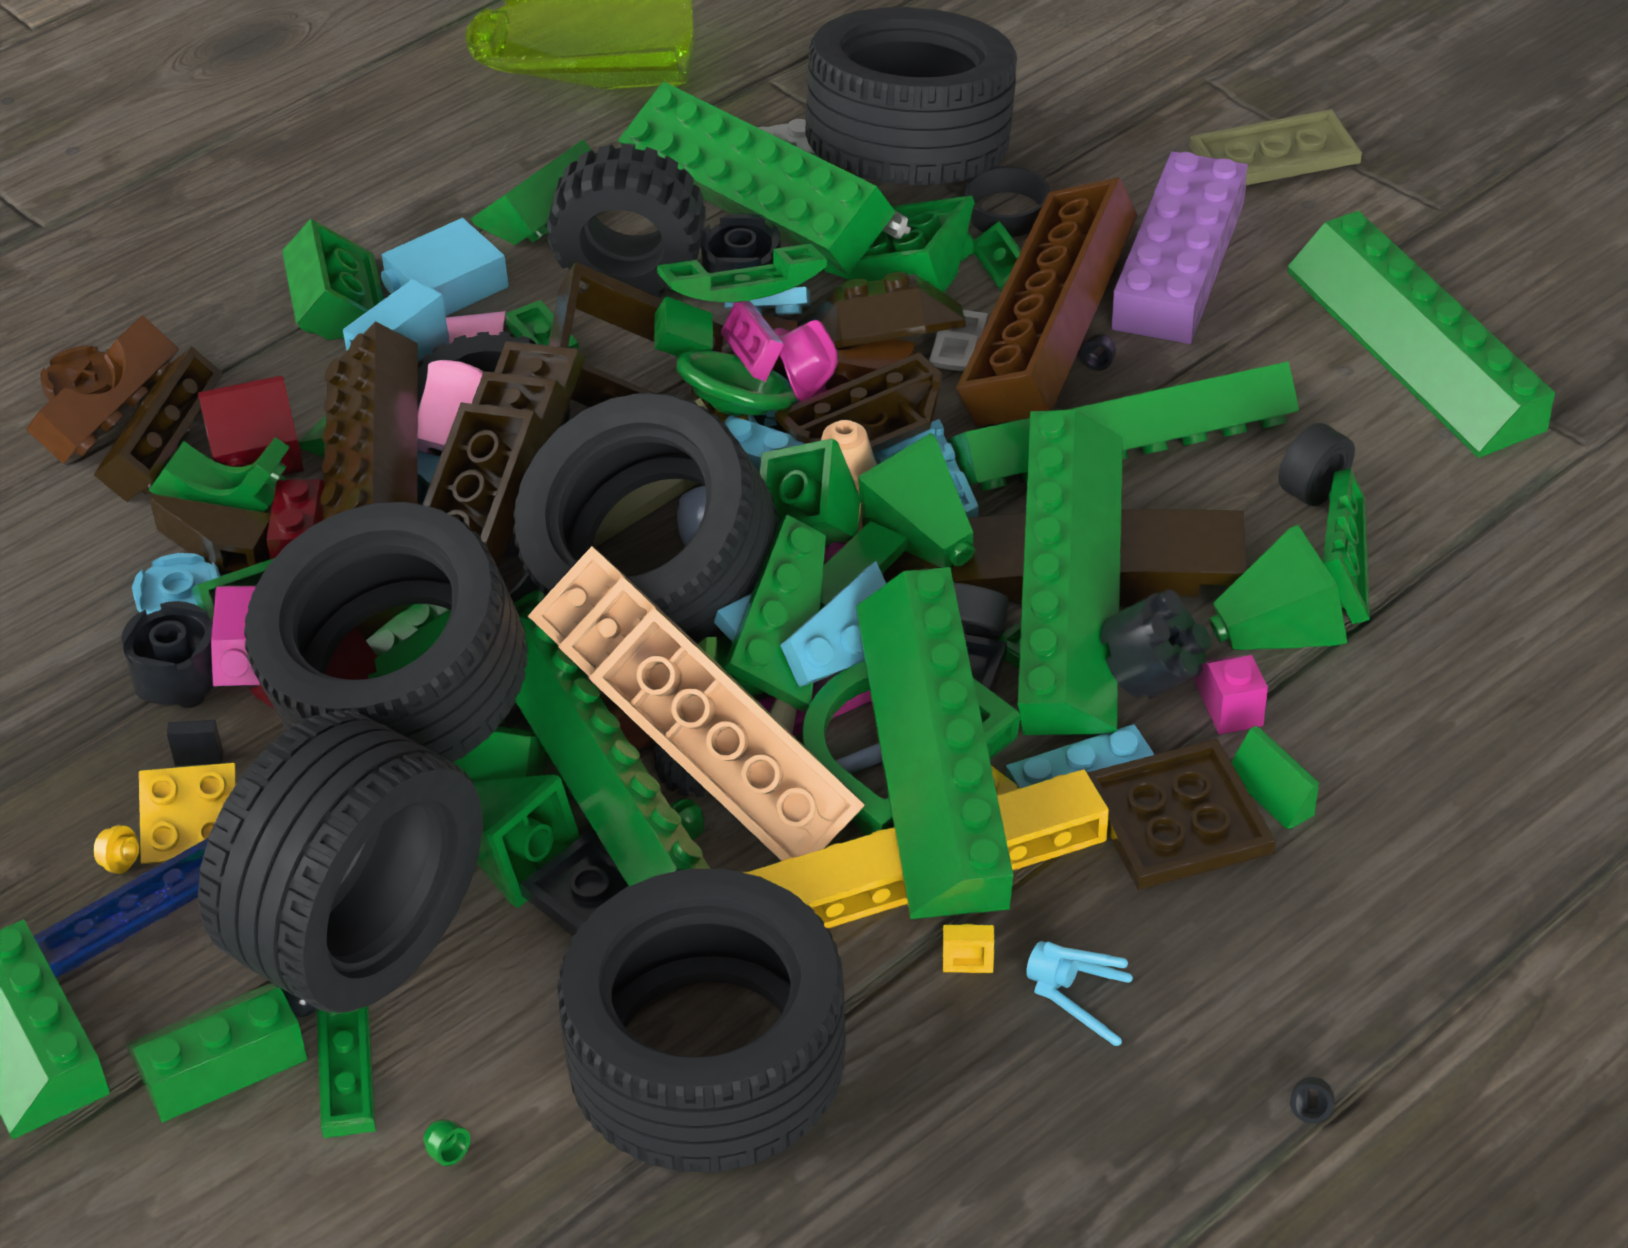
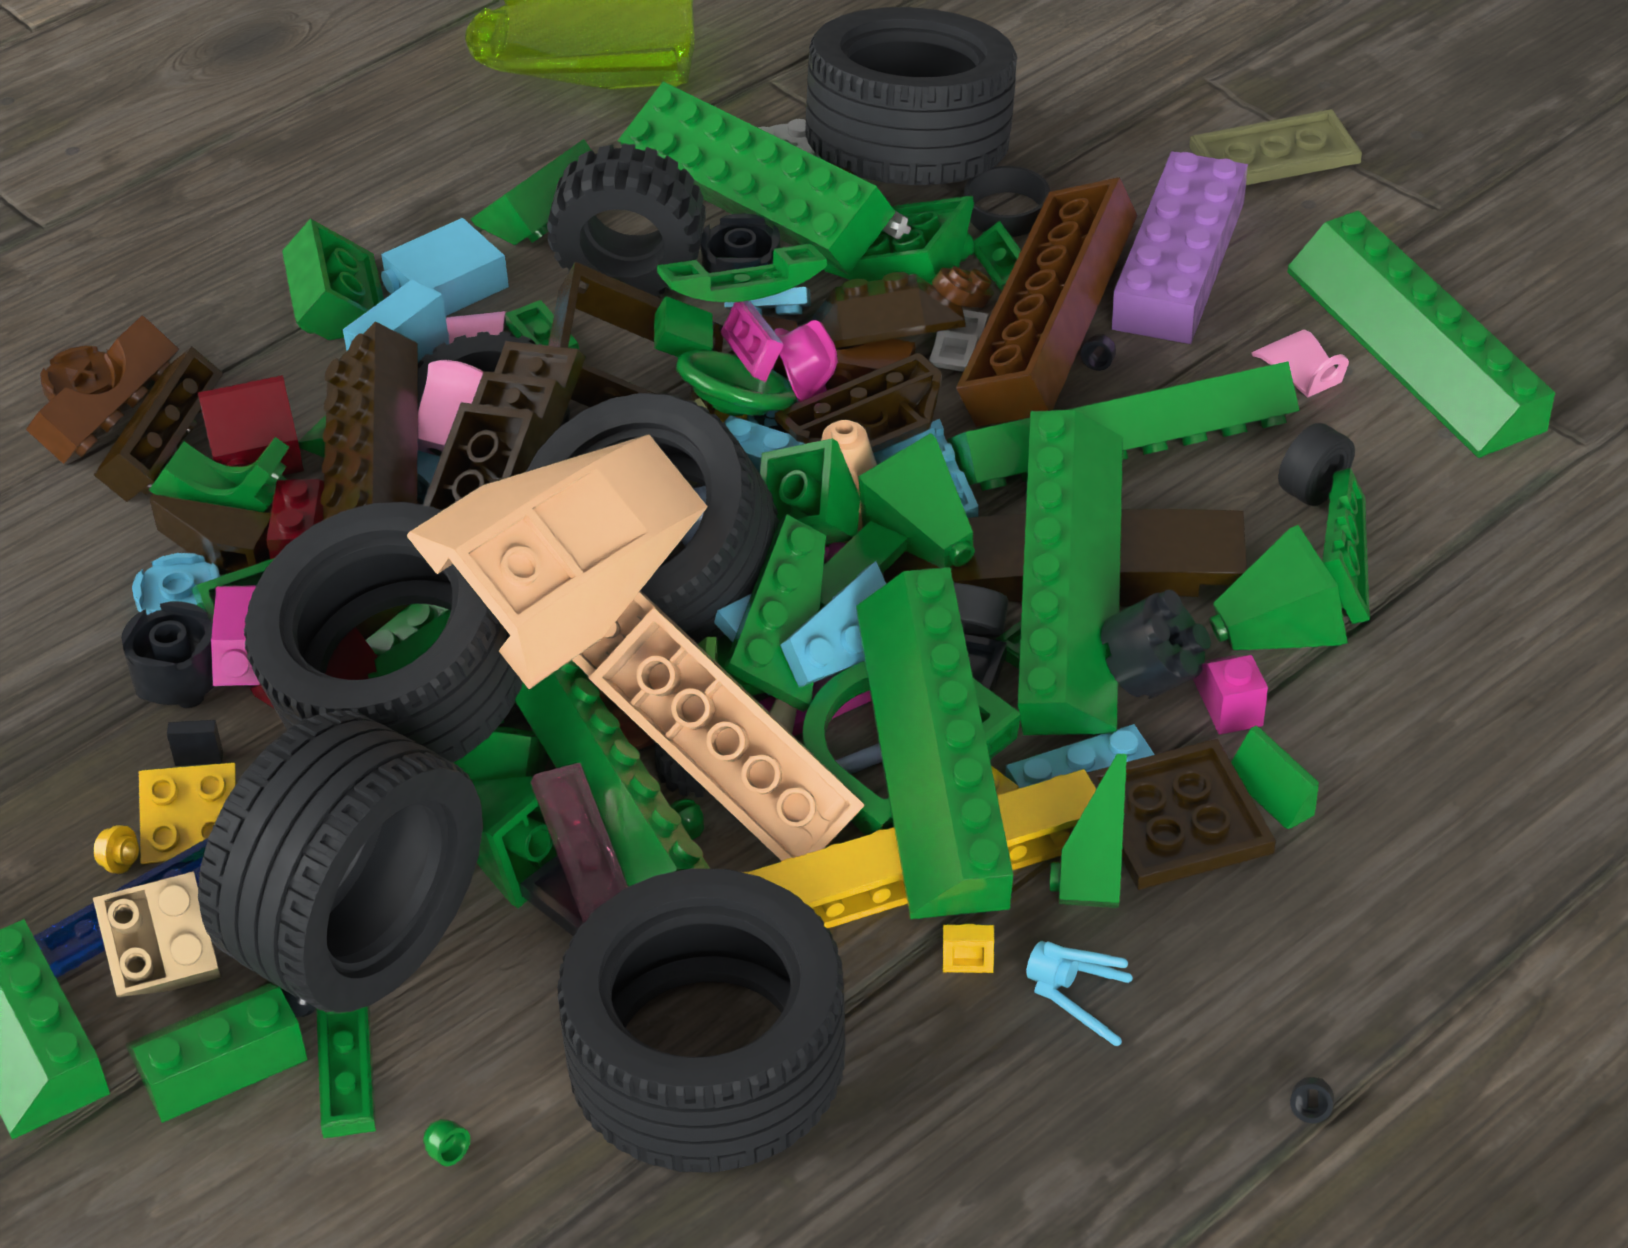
(156, 937): none -> tan slope
(564, 546): none -> light nougat wedge
(579, 836): none -> clear pink plate
(964, 287): none -> reddish brown plate
(1093, 852): none -> green slope
(1308, 362): none -> bright pink piece

